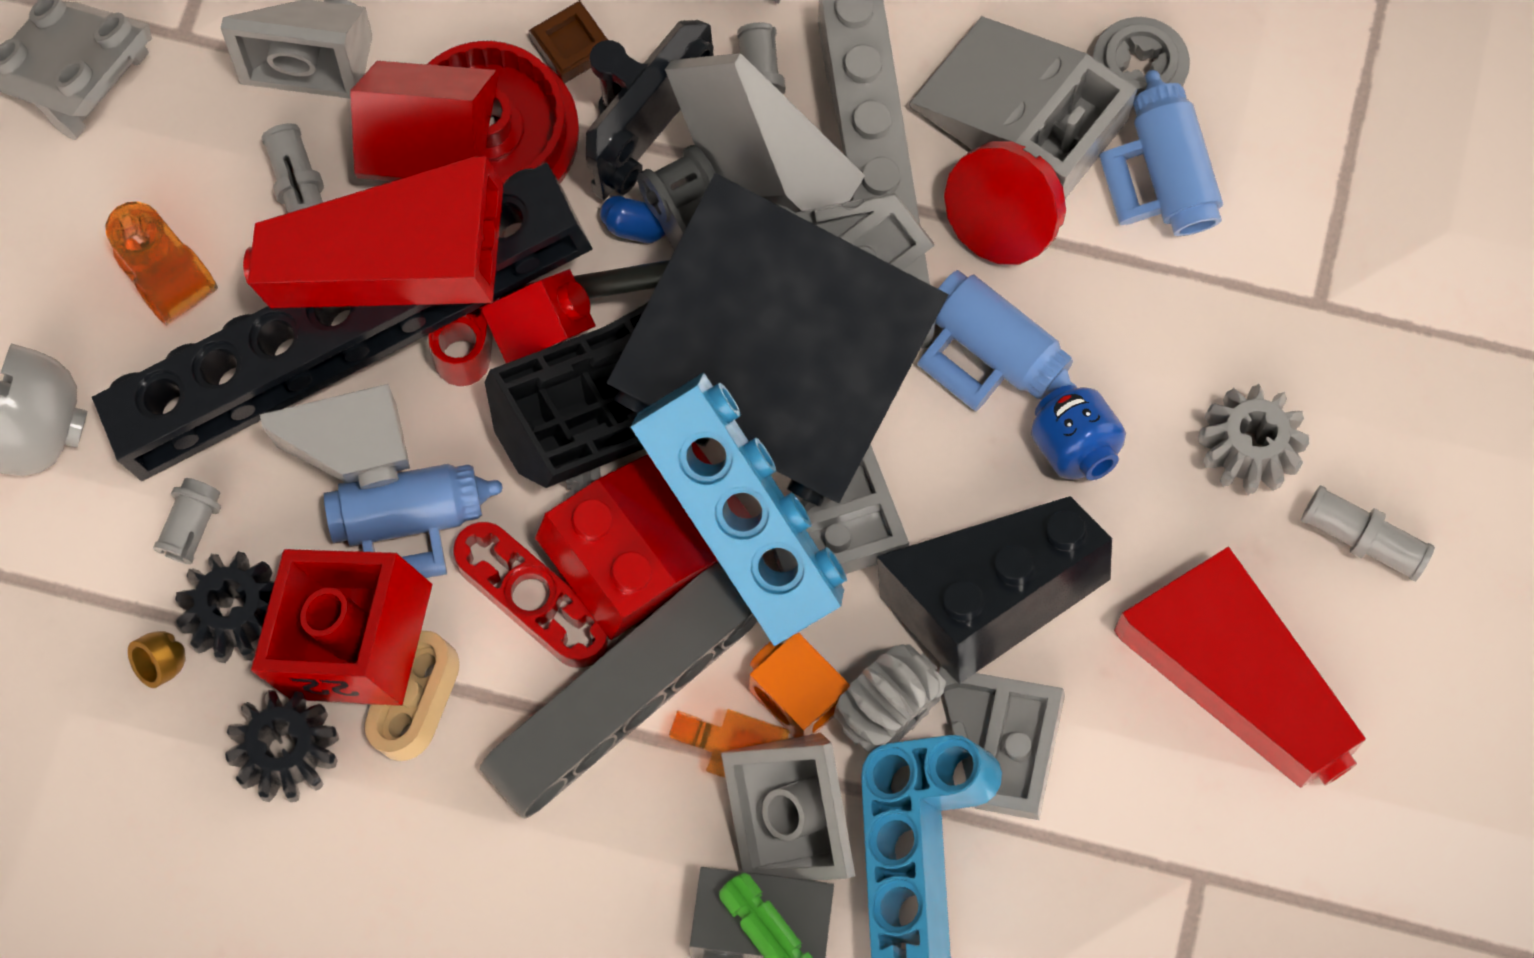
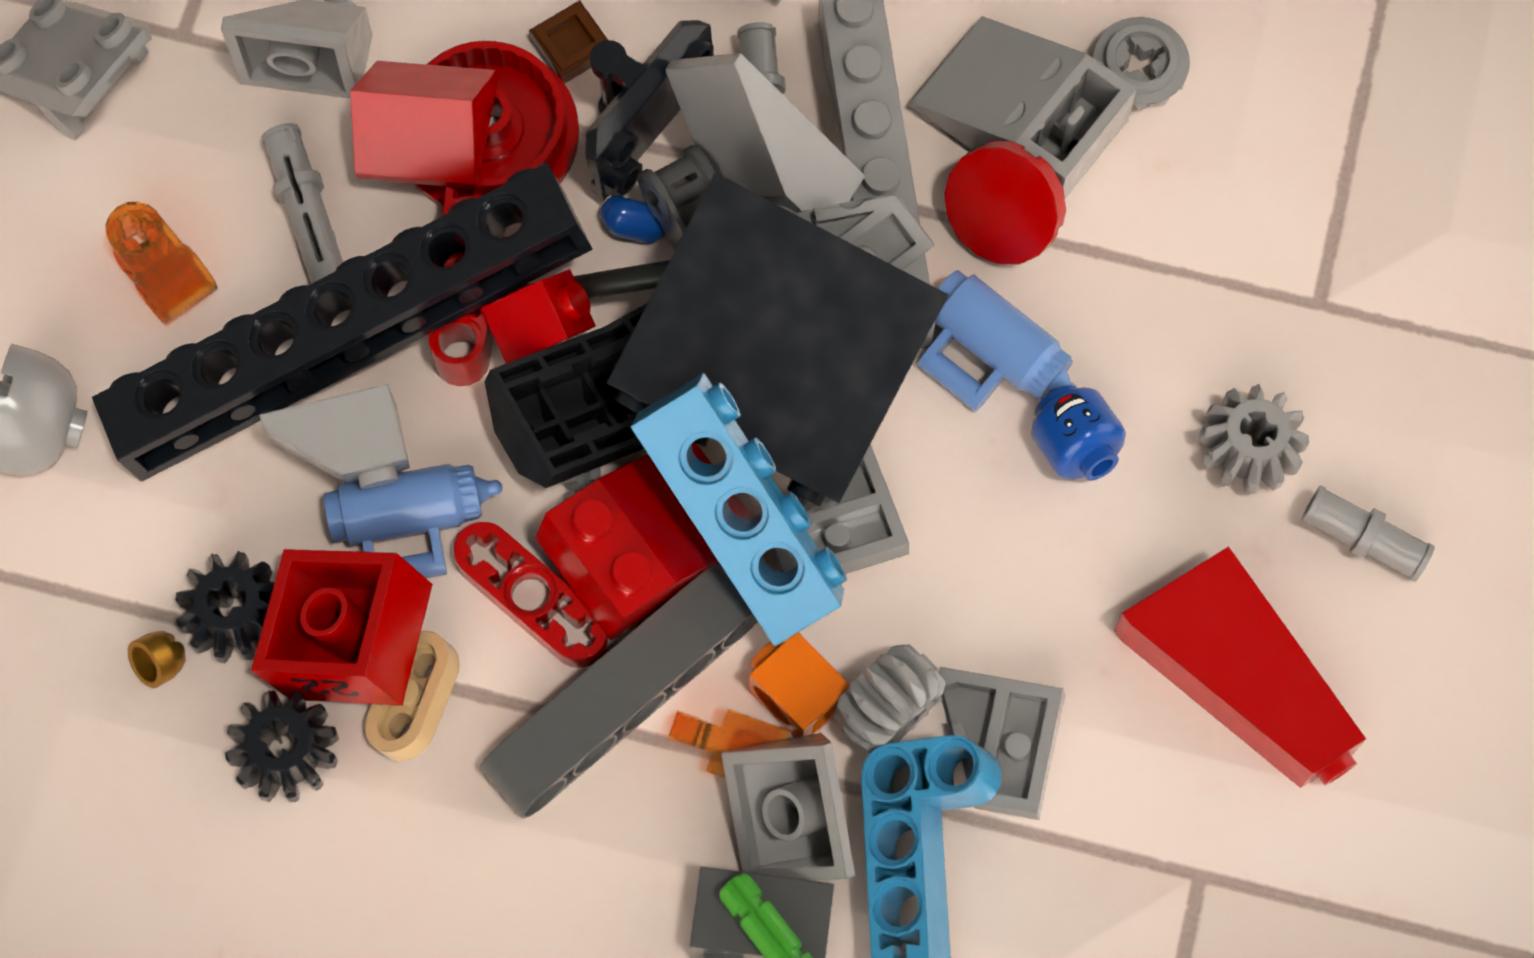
(187, 520): light grey pin -> none
(386, 245): red slope -> none
(995, 581): black wedge -> none
(1175, 161): medium blue piece -> none

